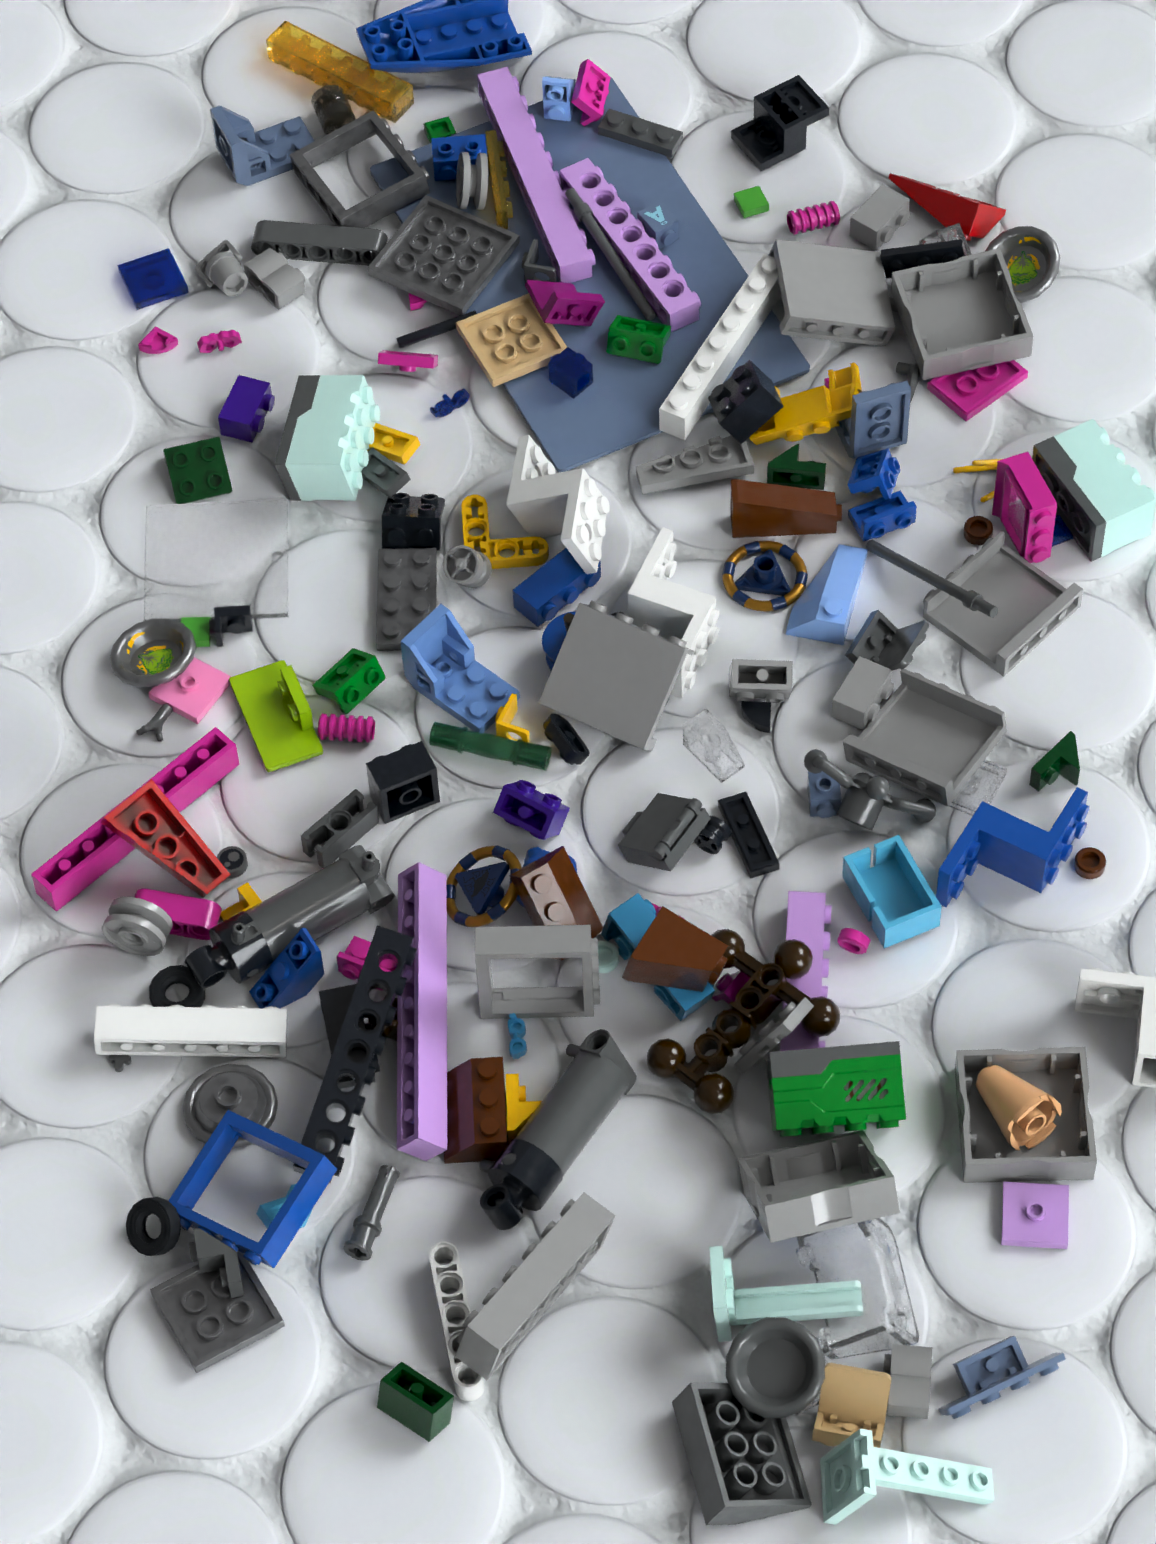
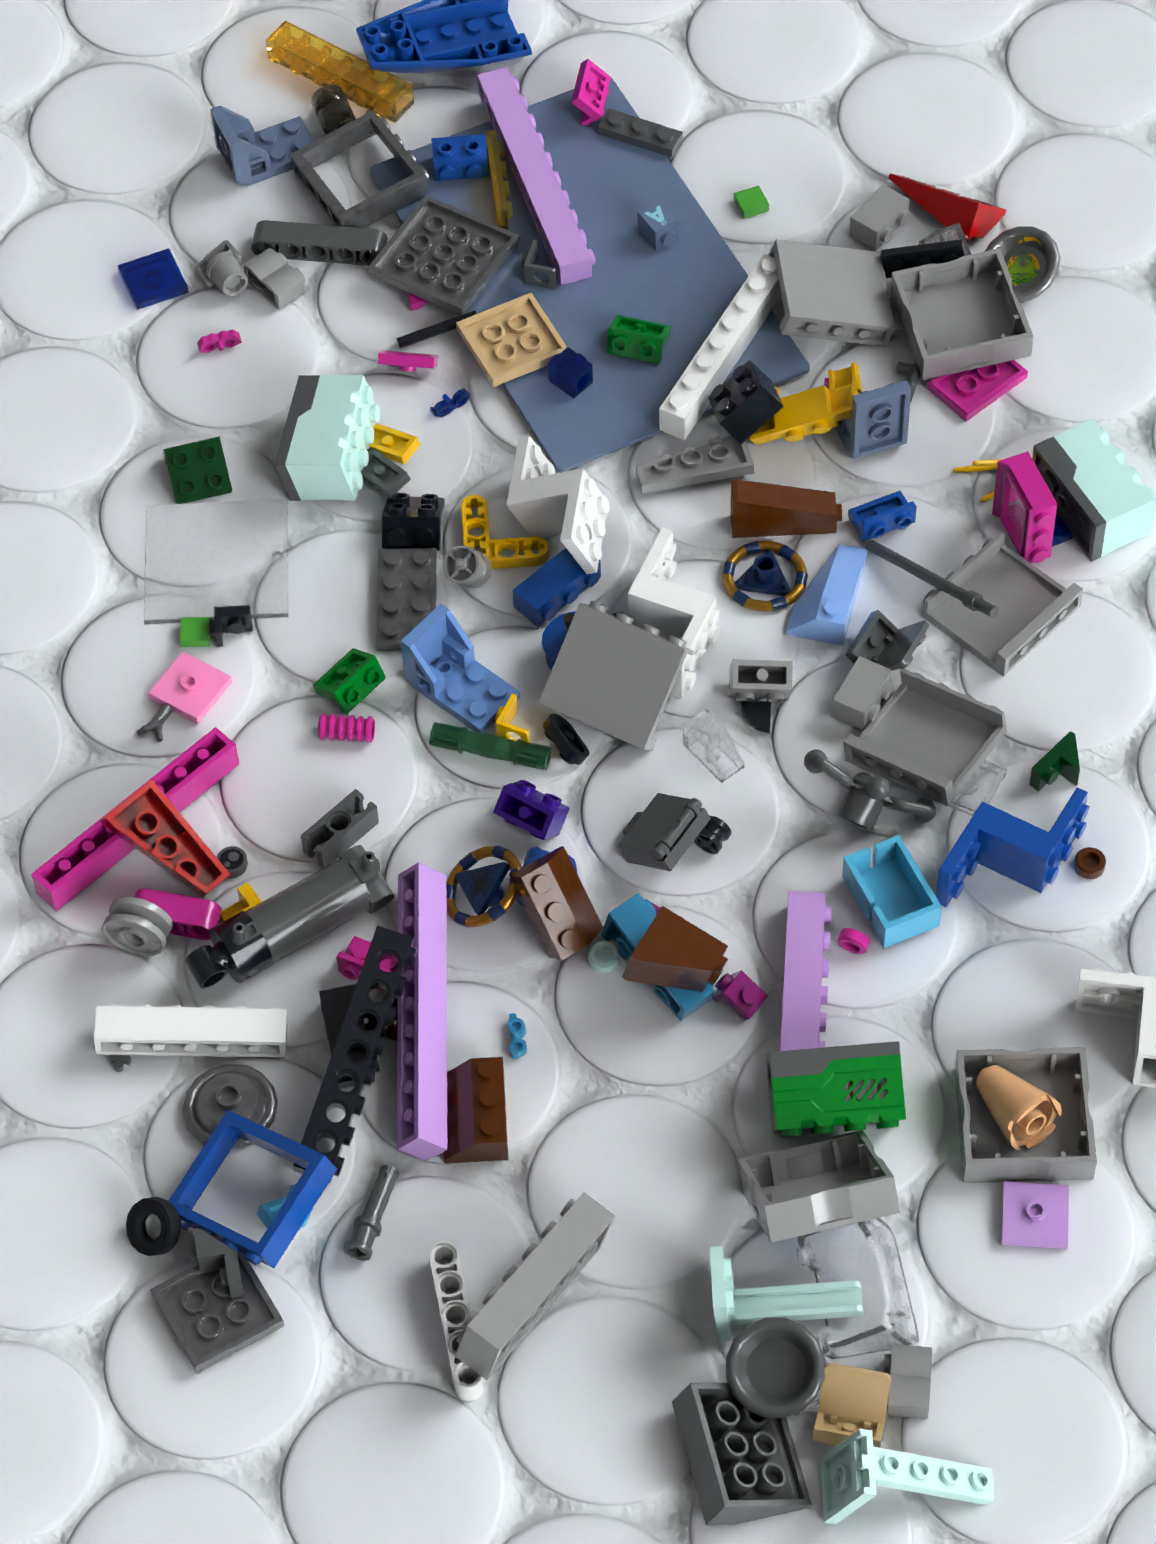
(152, 652): flat silver piece -> none
(158, 342): dark pink tile -> none
(175, 975): black tyre -> none
(246, 408): dark purple brick -> none
(277, 715): lime bracket -> none
(291, 973): blue slope -> none
(403, 782): black brick -> none
(415, 1401): dark green brick -> none
(439, 128): green tile -> none
(472, 181): light grey wheel -> none
(517, 1107): yellow slope -> none
(532, 943): light grey window -> none
(557, 1130): dark grey piece -> none
(558, 97): light blue slope -> none
(563, 304): magenta bracket -> none
(584, 214): dark grey bar -> none
(639, 253): lavender brick -> none
(748, 834): black tile -> none
(773, 1033): light grey wing -> none
(780, 122): black bracket -> none
(789, 471): dark green slope -> none
(790, 960): dark brown piece -> none
(813, 217): dark pink piece -> none
(823, 795): sand blue brick -> none
(875, 471): blue bracket -> none
(978, 530): reddish brown tile -> none
(994, 1370): sand blue bracket -> none

